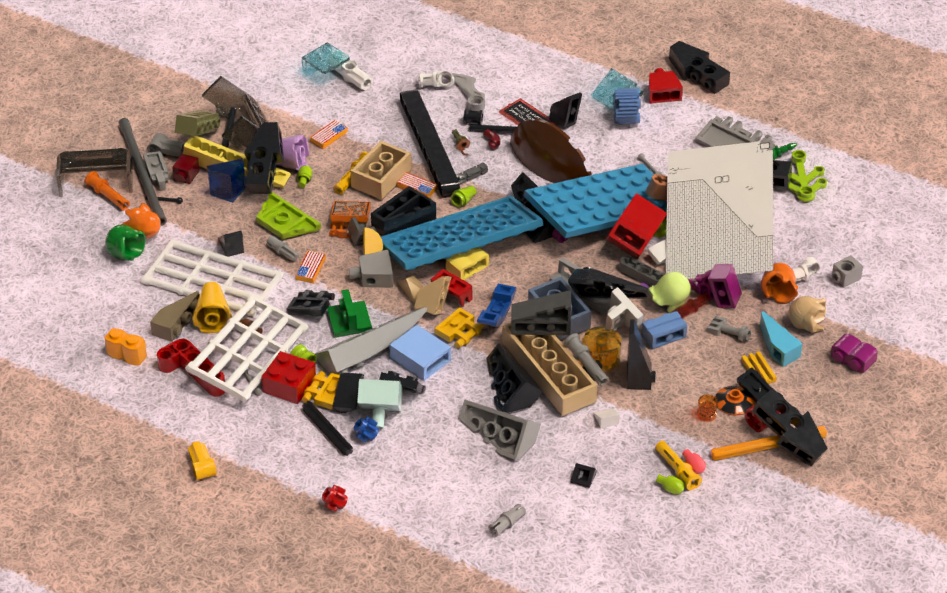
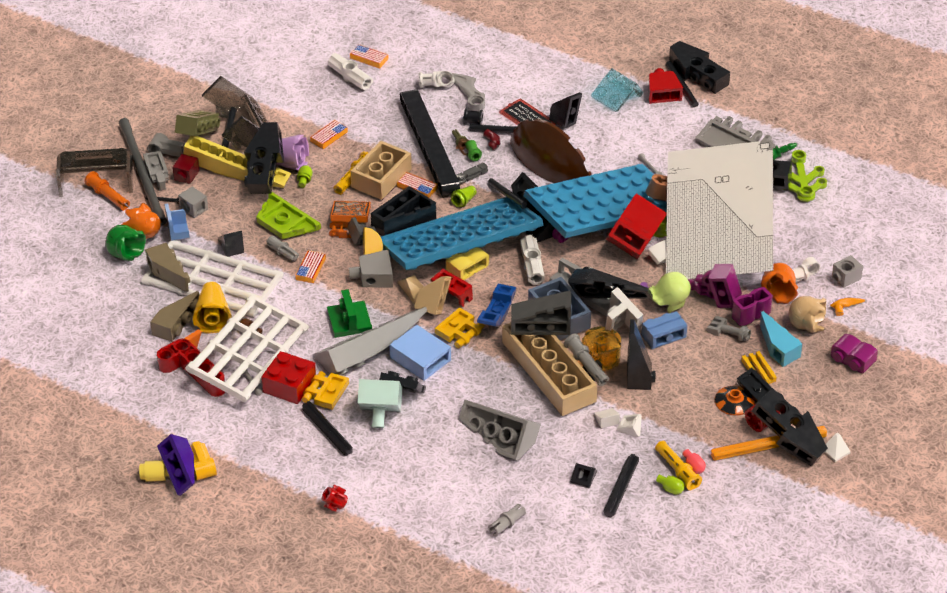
(126, 347): light orange brick -> none
(153, 471): none -> light yellow brick
(164, 265): none -> dark tan slope
(176, 223): none -> medium blue panel
(178, 461): none -> dark purple slope
(193, 202): none -> light grey brick
(194, 337): none -> orange slope
(227, 179): clear blue slope -> none
(302, 352): lime wheel -> none
(310, 303): black plate -> none
(323, 59): clear light blue bracket -> none
(347, 392): black slope -> none
(366, 429): blue gear -> none
(369, 56): none -> tile
(474, 152): none -> bright green pin
(507, 193): none -> black bar
(512, 383): black wedge -> none
(532, 260): none -> white piece
(621, 485): none -> black axle
(626, 105): medium blue brick -> none
(630, 425): none -> white slope
(634, 268): dark grey beam -> none
(686, 90): none -> black bar
(692, 305): clear red axle -> none
(707, 408): clear orange wheel -> none
(749, 306): none -> magenta brick
(836, 448): none -> white slope
(845, 302): none -> light orange bar

